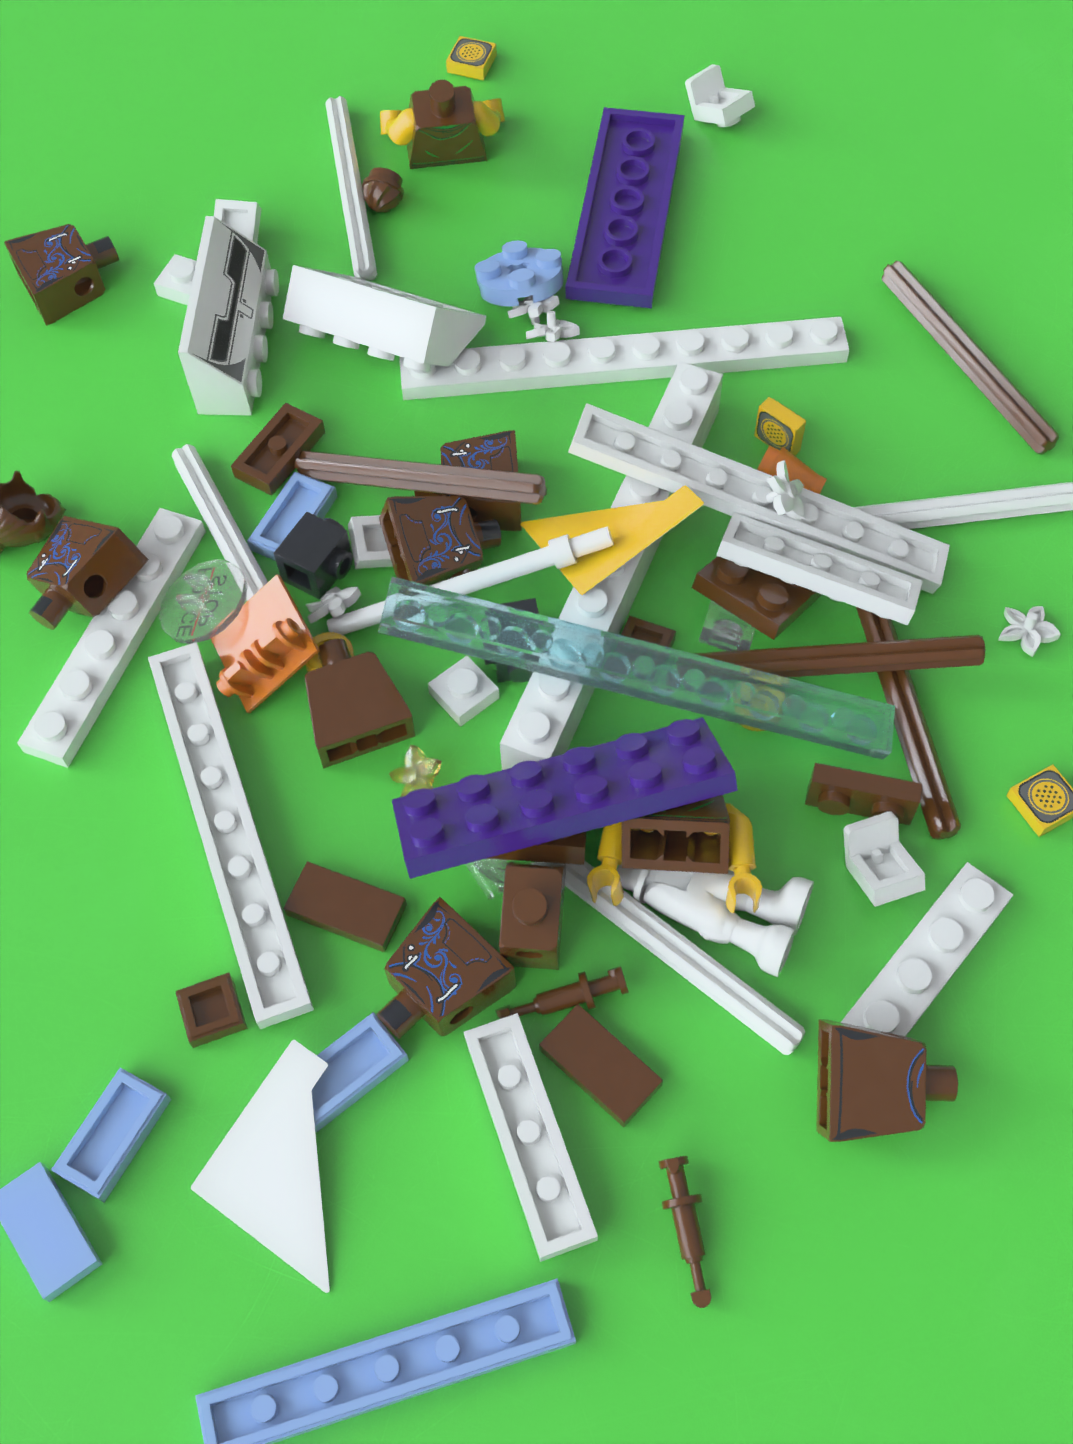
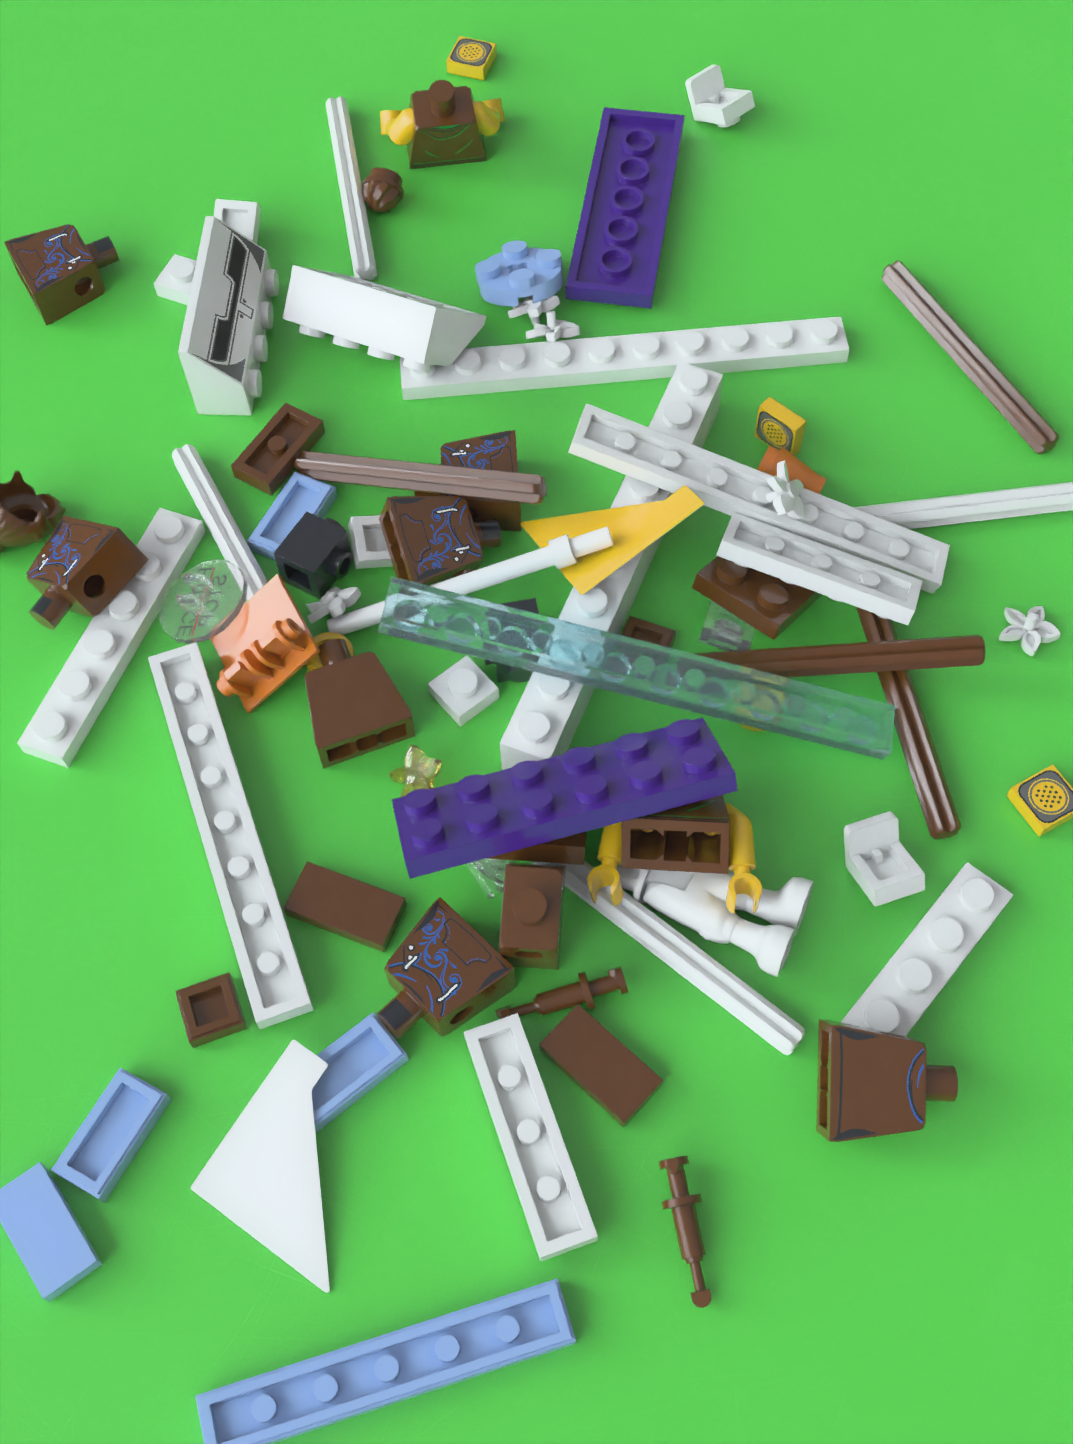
(862, 793): reddish brown plate -> none

